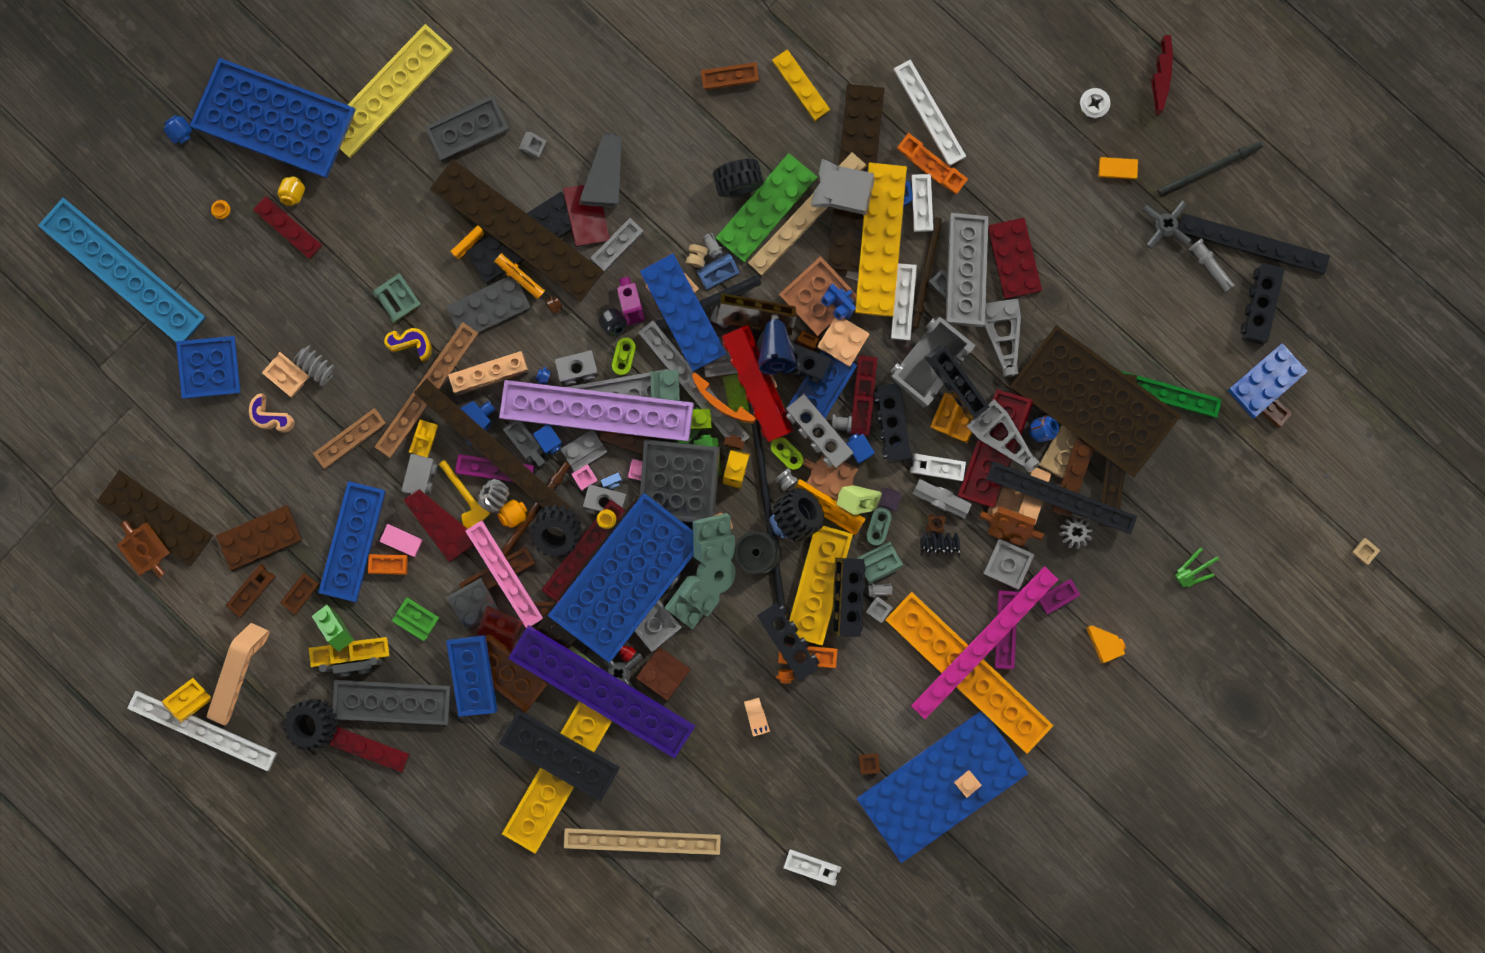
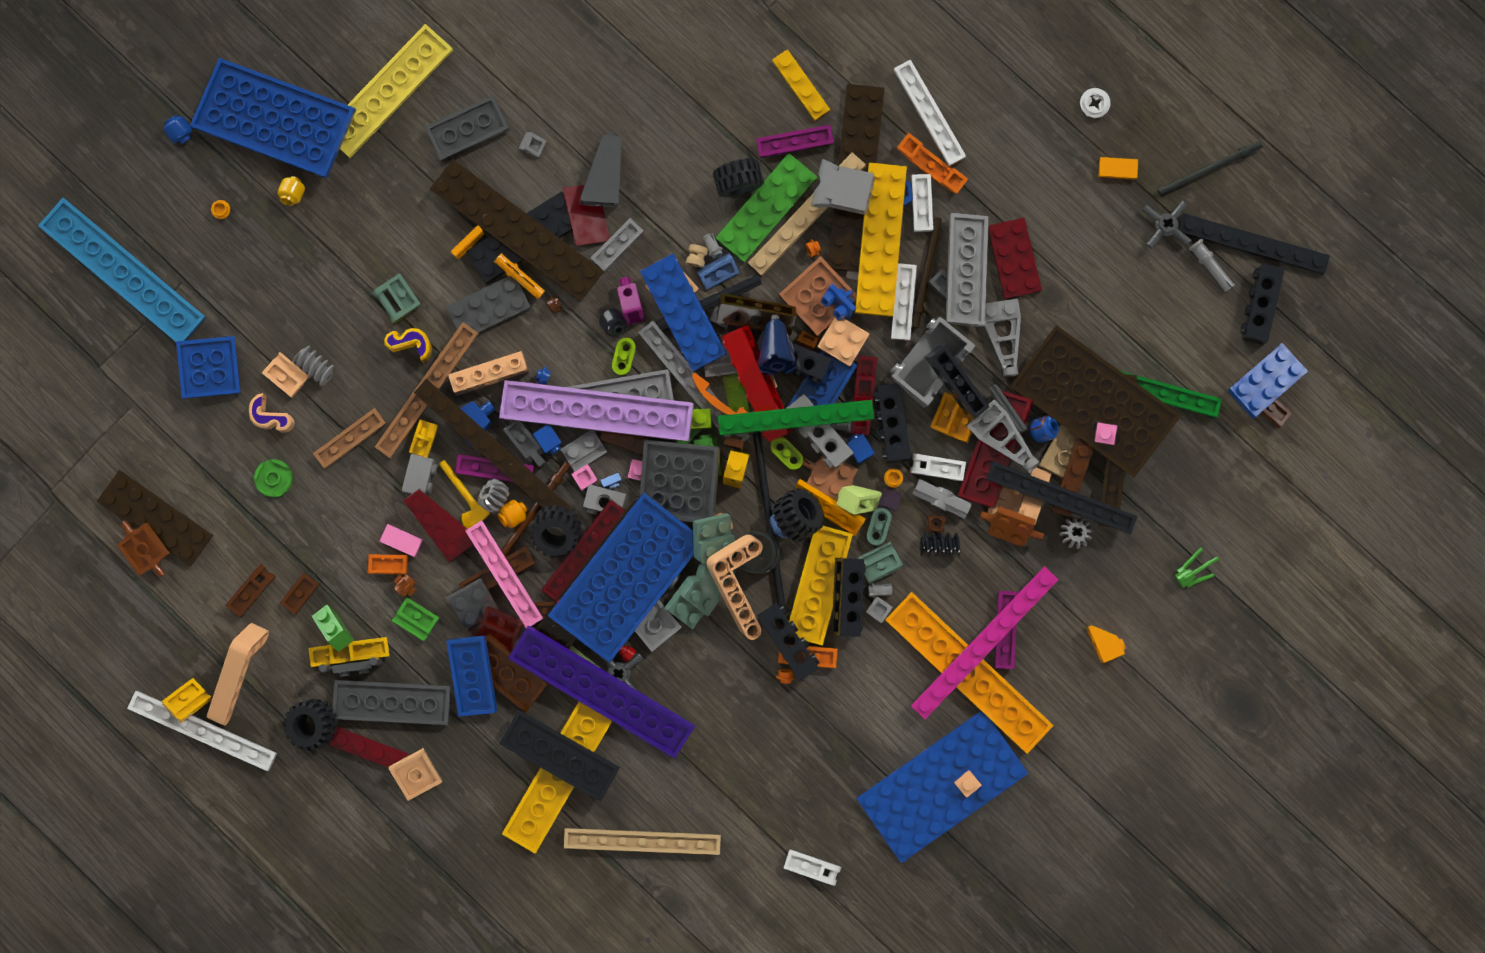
(259, 537): reddish brown plate -> none
(273, 478): none -> bright green tile
(287, 227): dark red plate -> none
(352, 541): blue plate -> none
(405, 585): none -> dark orange gear
(415, 774): none -> light nougat plate
(565, 365): light grey brick -> none
(606, 519): yellow plate -> none
(663, 673): copper slope -> none
(665, 385): sand green plate -> none
(730, 76): dark orange plate -> none
(732, 587): none -> light nougat beam
(756, 717): light nougat leg -> none
(786, 480): light grey wheel -> none
(794, 141): none -> magenta plate
(796, 417): none -> green plate
(813, 248): none -> orange plate
(869, 763): reddish brown plate -> none
(893, 478): none -> light orange plate
(1000, 398): none -> dark grey axle
(1008, 564): light grey plate -> none
(1059, 596): magenta plate -> none
(1106, 433): none -> bright pink plate
(1161, 80): dark red slope -> none
(1365, 551): tan plate -> none

